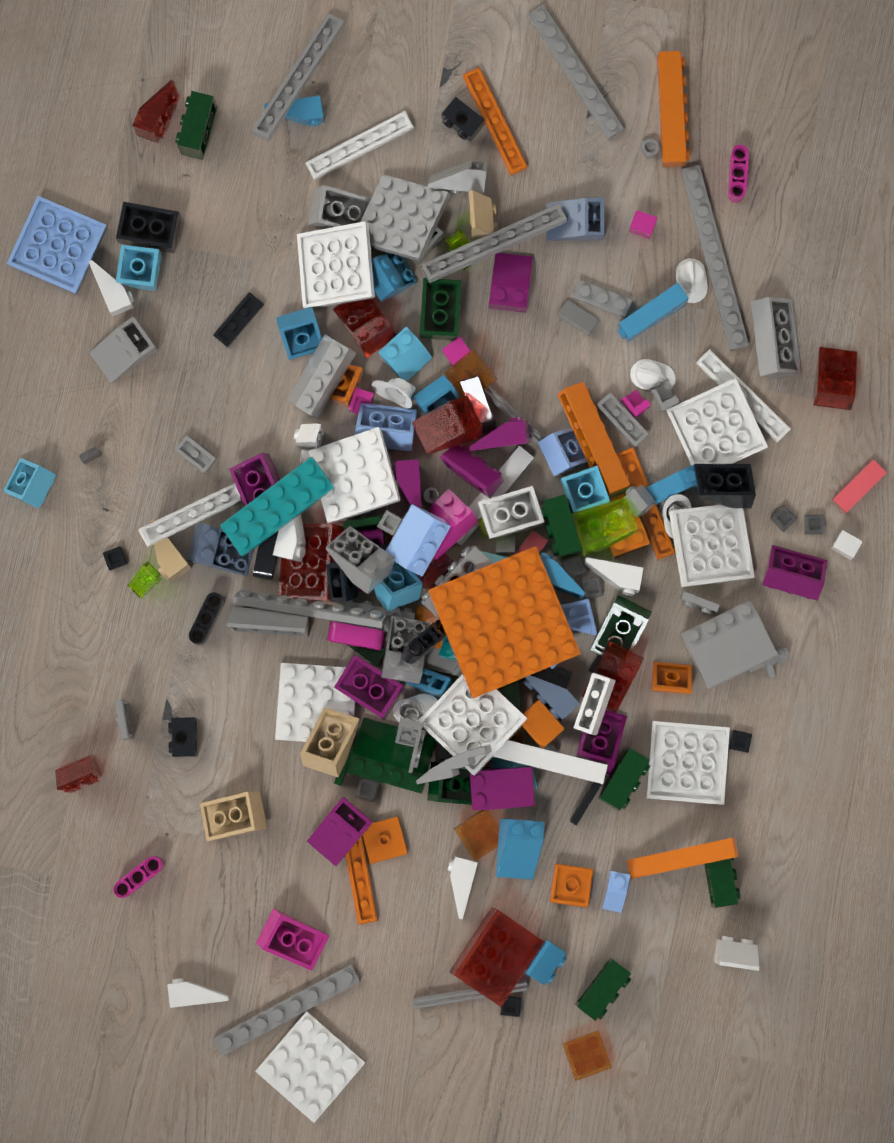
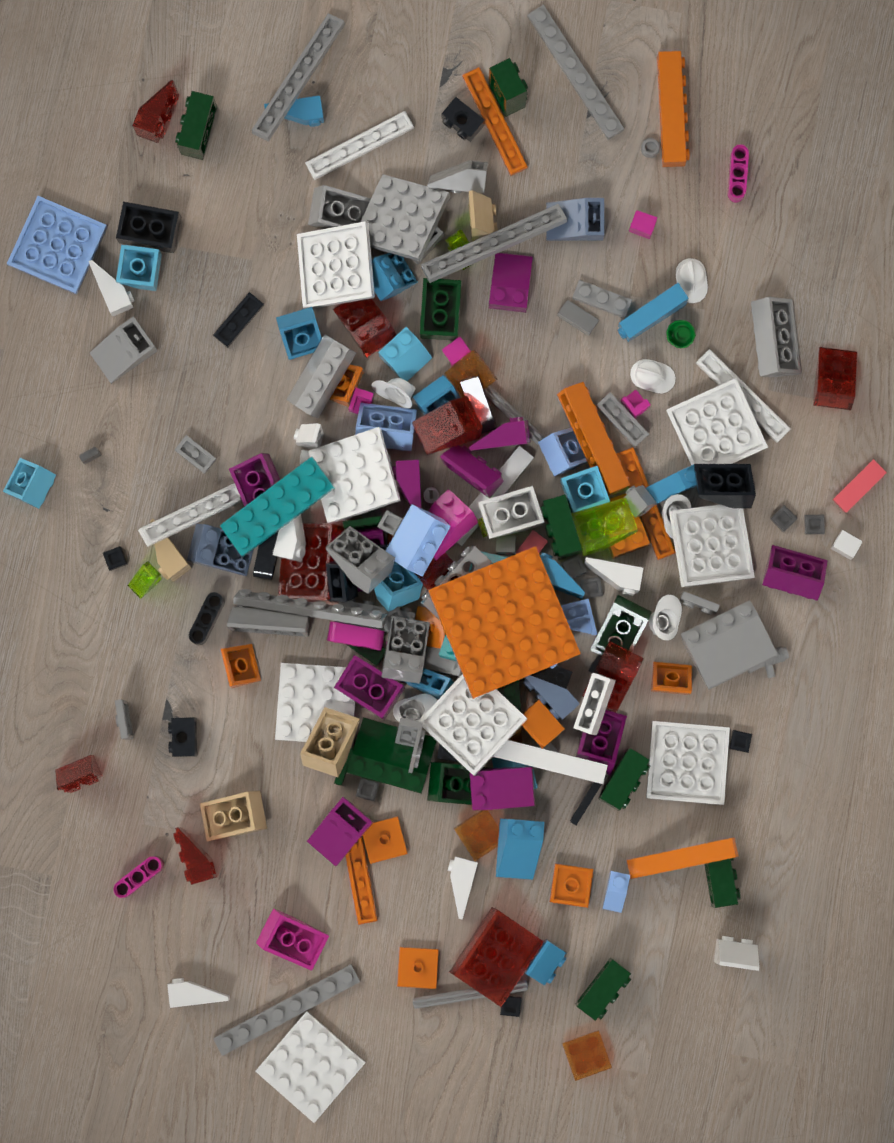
(197, 861): none -> clear red slope
(240, 665): none -> orange slope
(417, 967): none -> orange plate
(420, 647): black beam -> none
(450, 767): light grey slope -> none
(508, 87): none -> dark green brick
(664, 397): light grey panel -> none
(666, 617): none -> white piece
(681, 334): none -> green hair
(714, 258): light grey plate -> none

